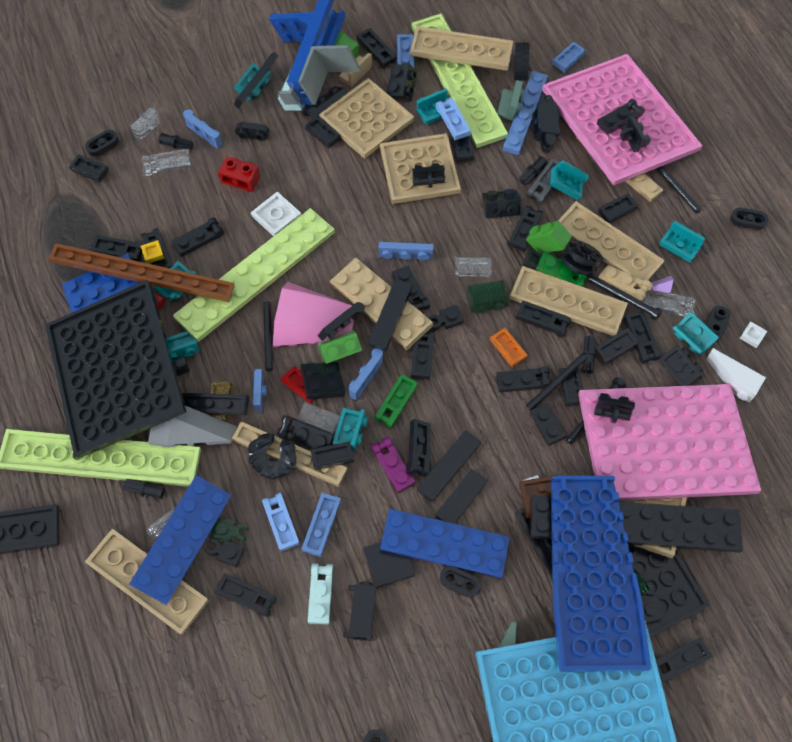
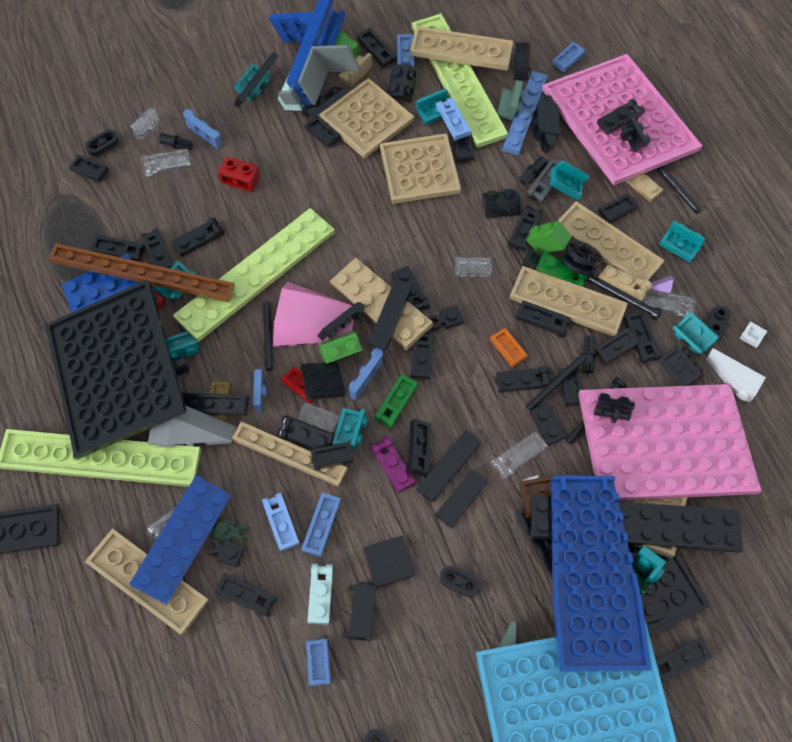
(143, 488): black axle -> none
(152, 252): yellow plate -> none
(252, 131): black plate -> none
(269, 469): black piece -> none
(275, 213): white plate -> none
(318, 662): none -> medium blue plate
(405, 250): medium blue plate -> none
(428, 175): black hips -> none
(445, 543): blue plate -> none
(487, 296): clear green brick -> none
(519, 455): none -> clear plate
(650, 563): none -> teal bracket
(748, 218): black plate -> none

